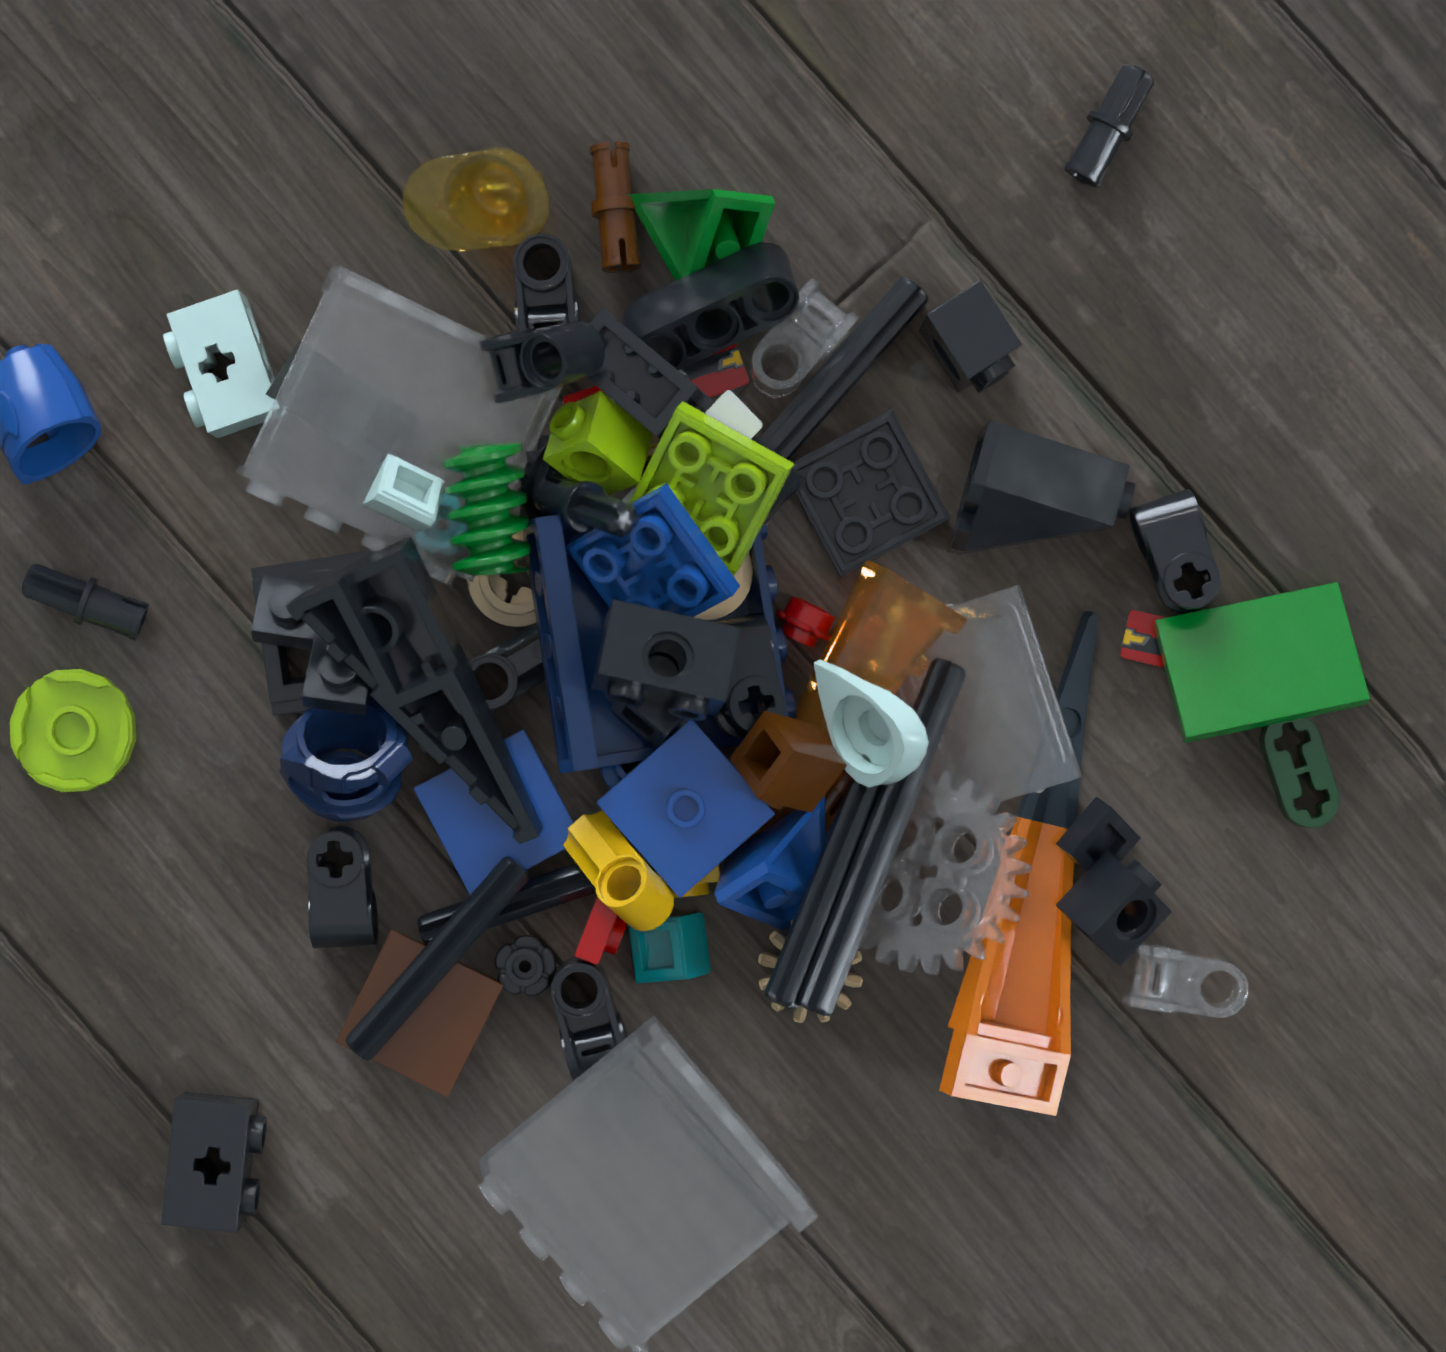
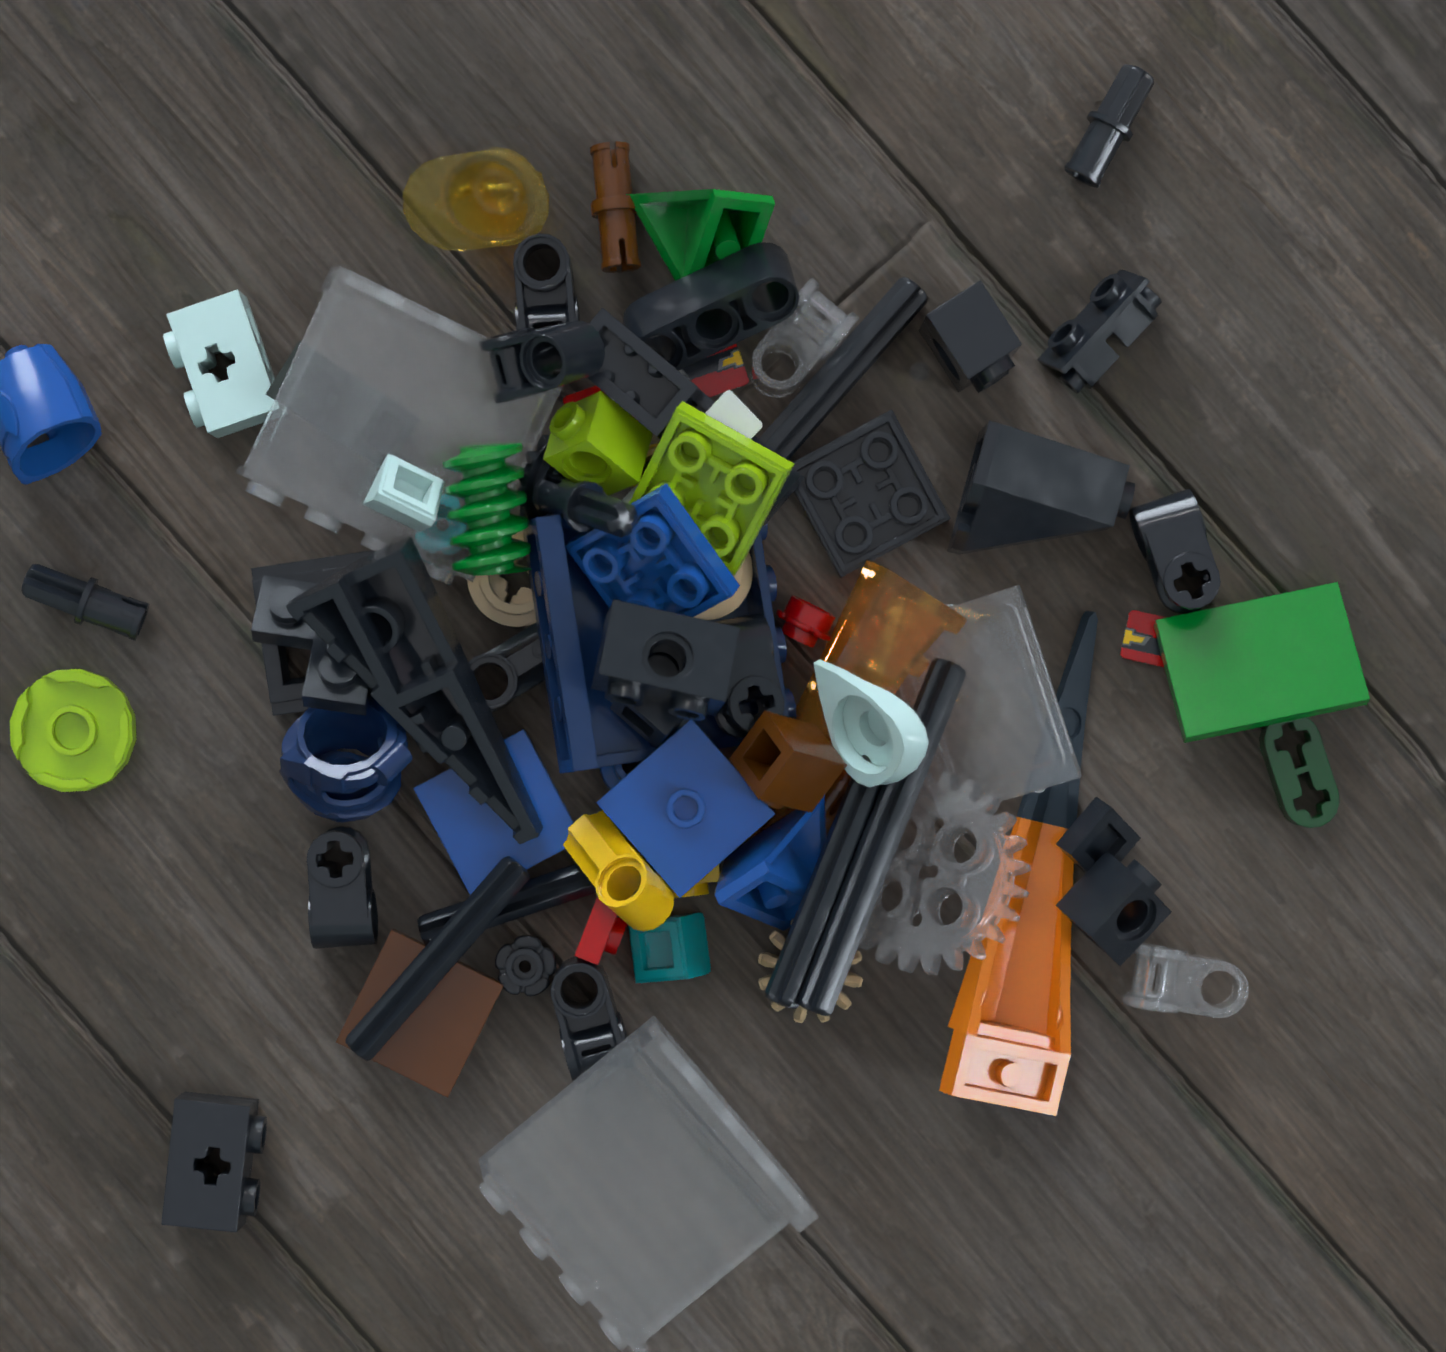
(1117, 307): none -> black hinge

